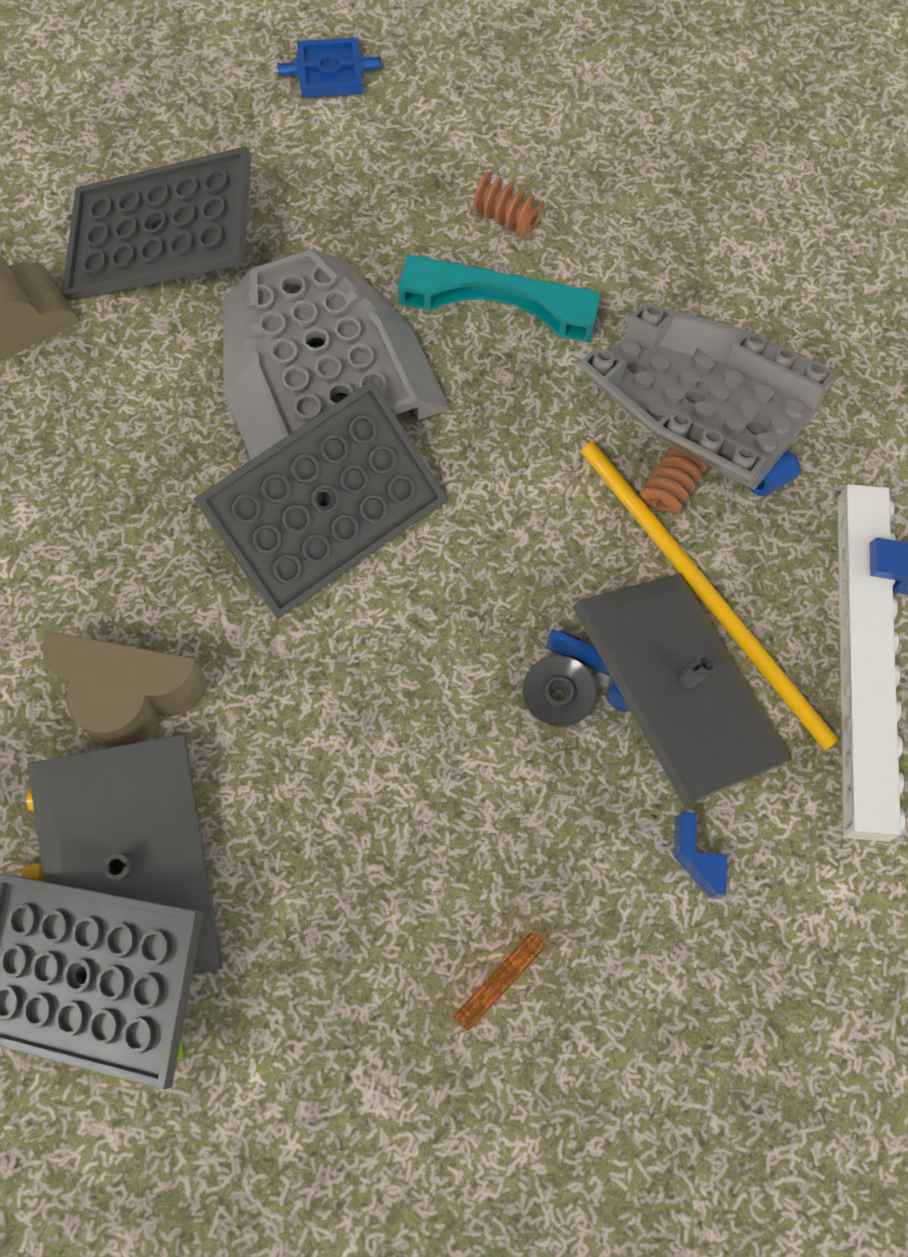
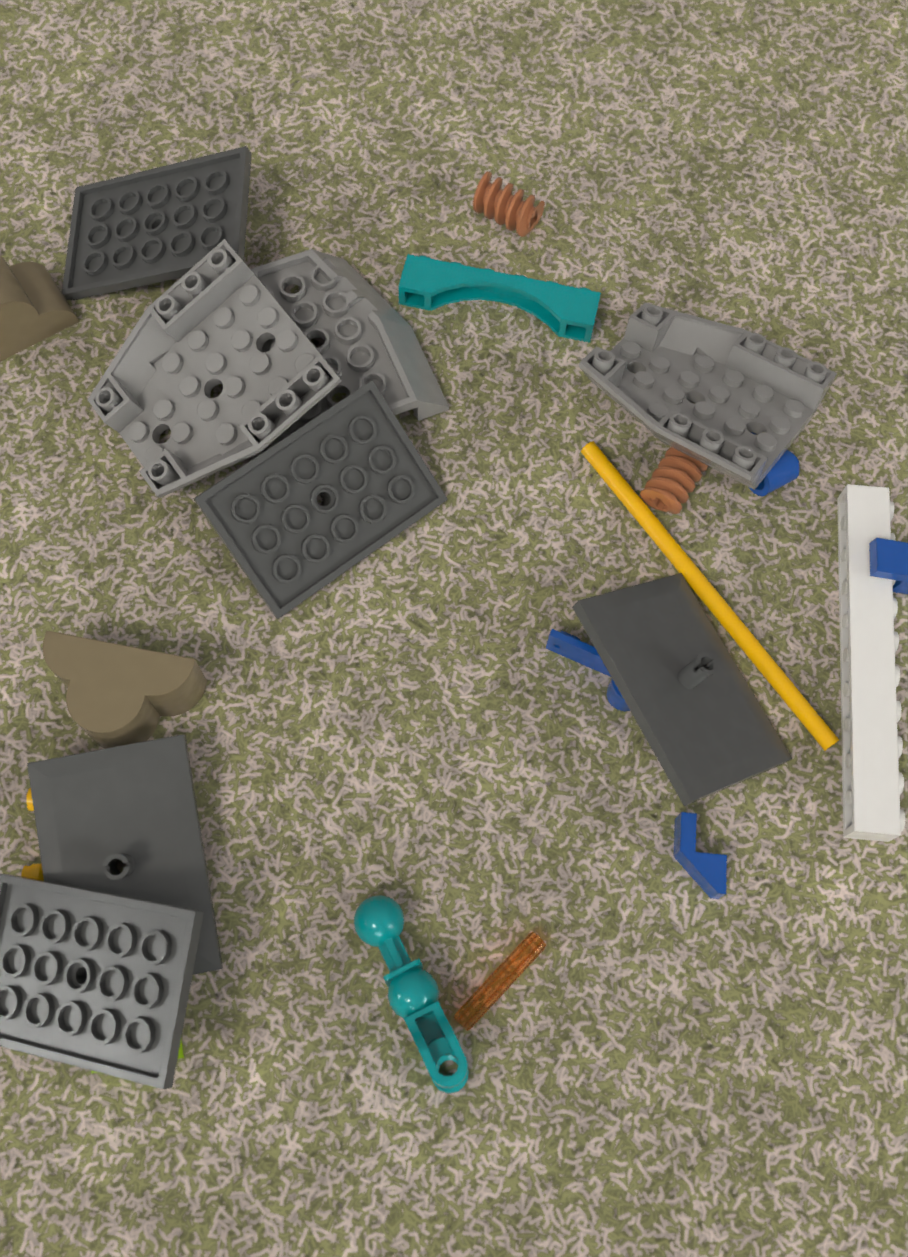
(188, 342): none -> light grey wedge
(329, 67): blue plate -> none
(412, 991): none -> teal piece
(561, 674): dark grey dish -> none

